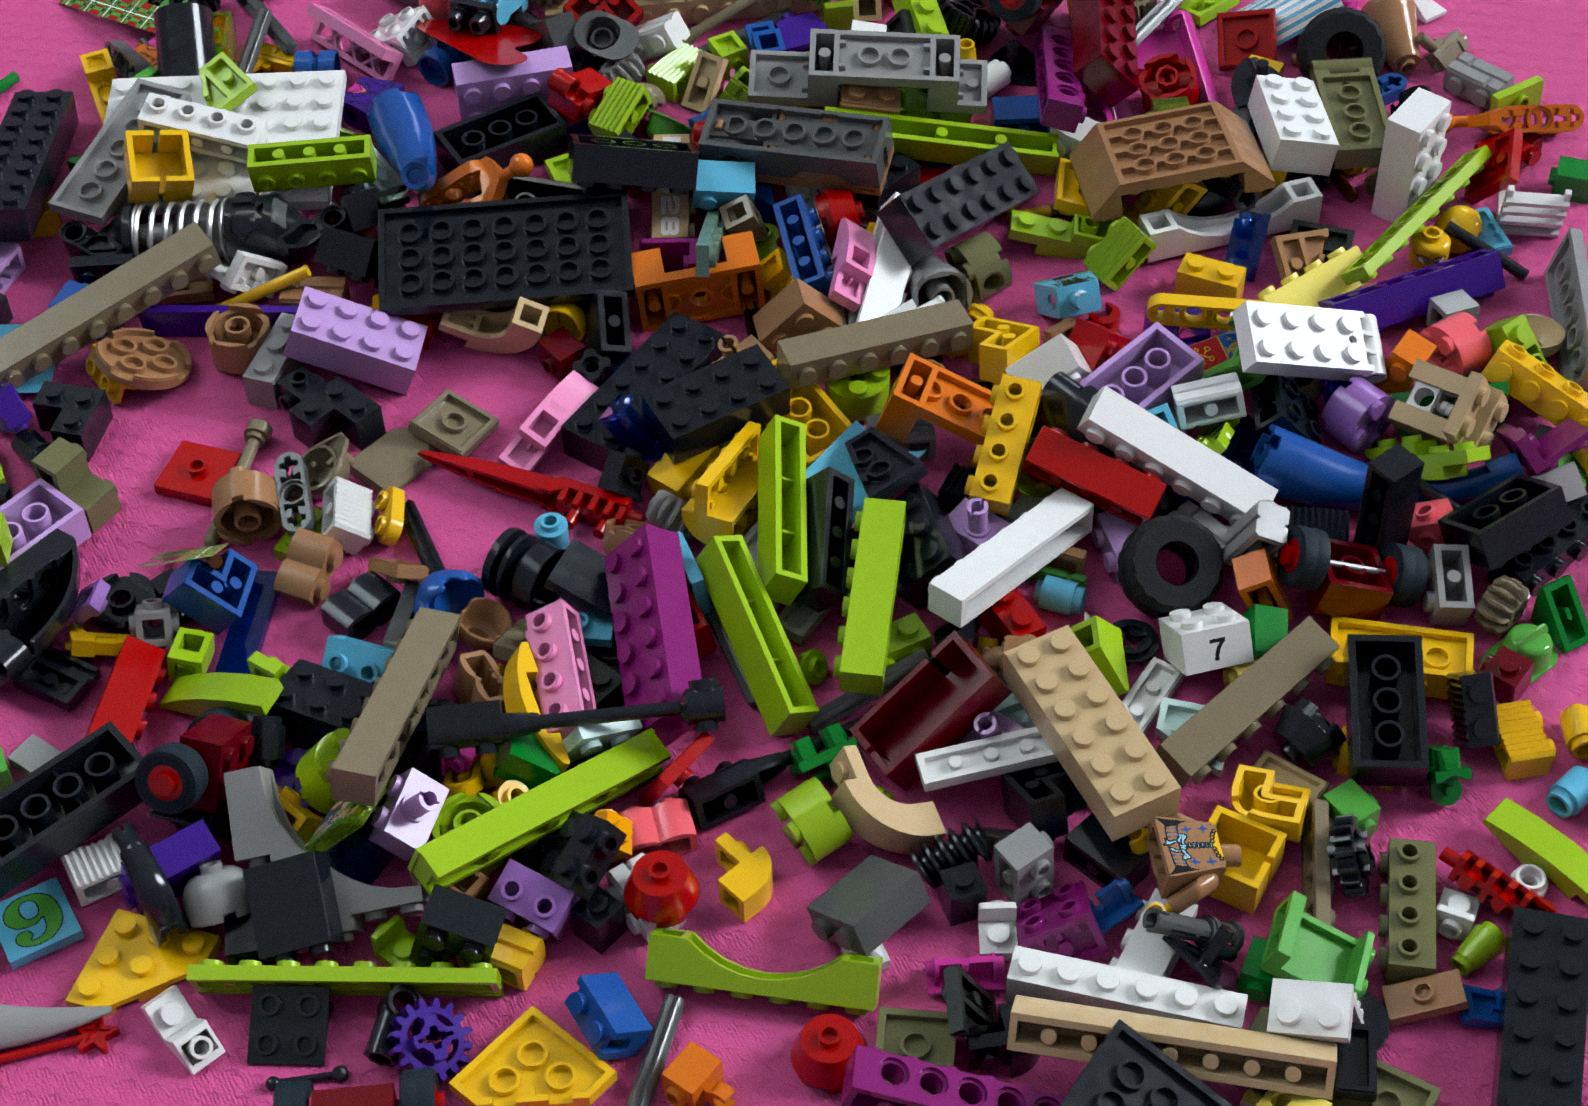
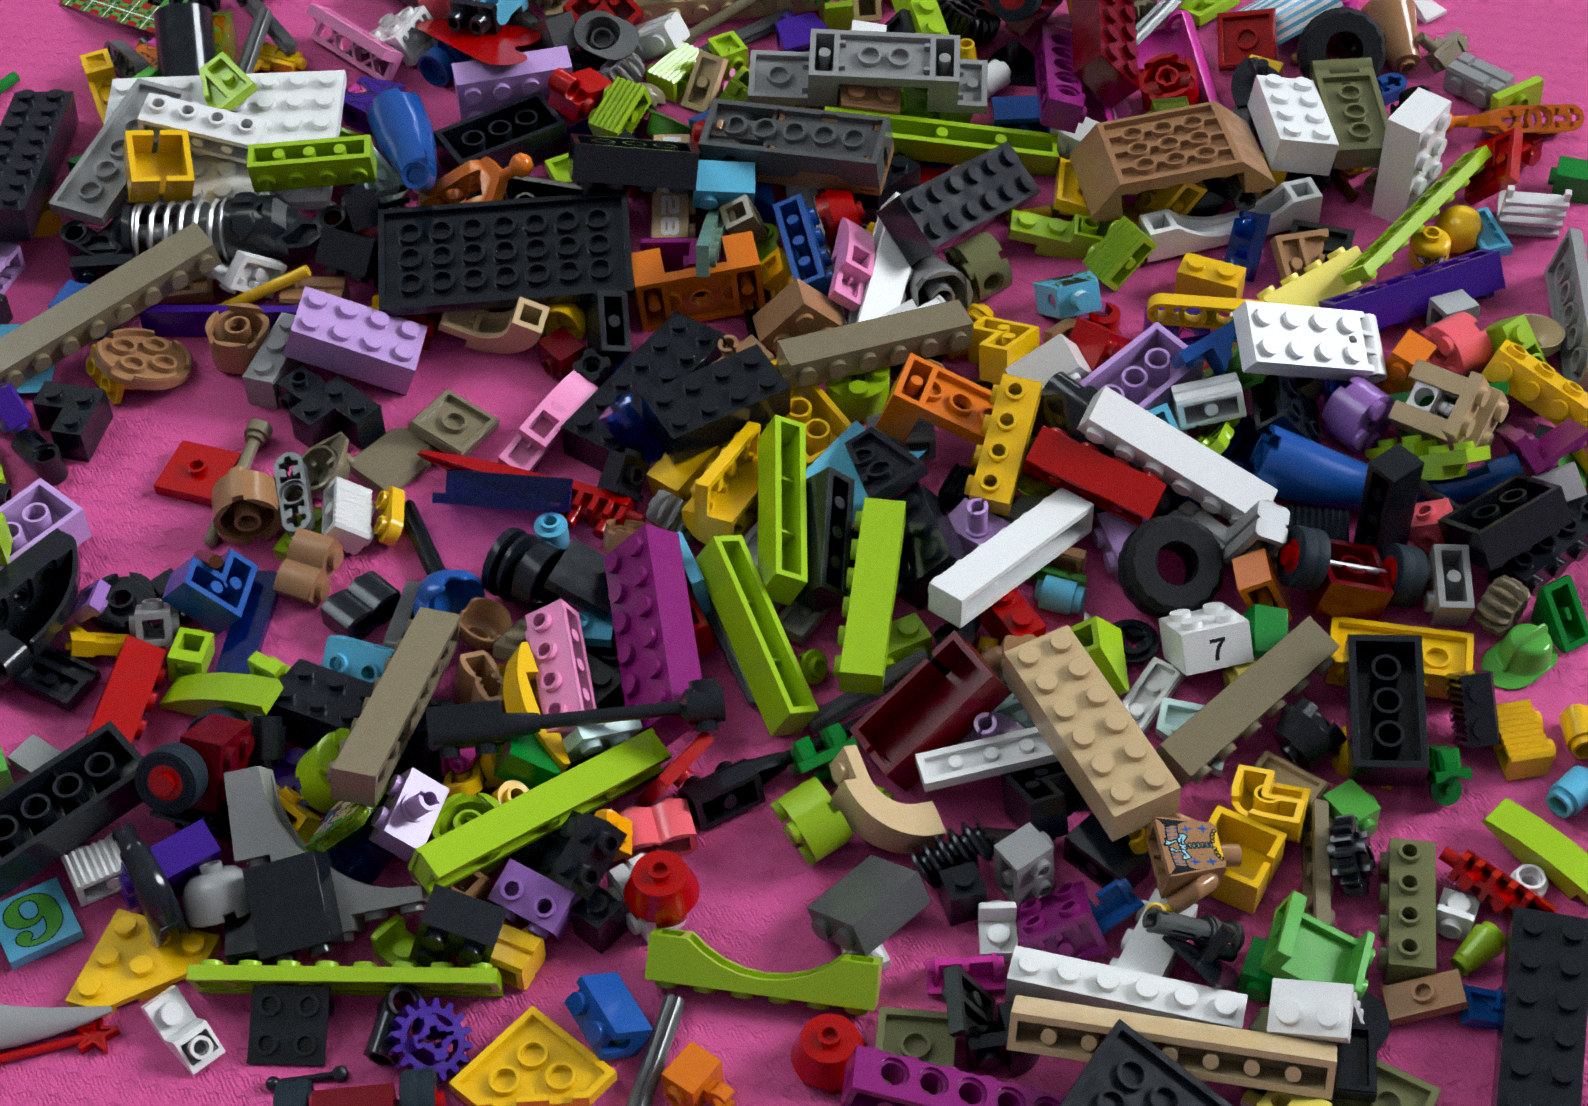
(68, 471): olive brick -> none
(194, 553): piece -> none
(308, 61): blue wheel -> none
(398, 570): medium nougat plate -> none
(506, 491): none -> clear blue fence
(748, 878): yellow brick -> none
(764, 36): blue brick -> none
(1213, 348): none -> blue slope
(1477, 244): black bar -> none
(1510, 674): dark red brick -> none

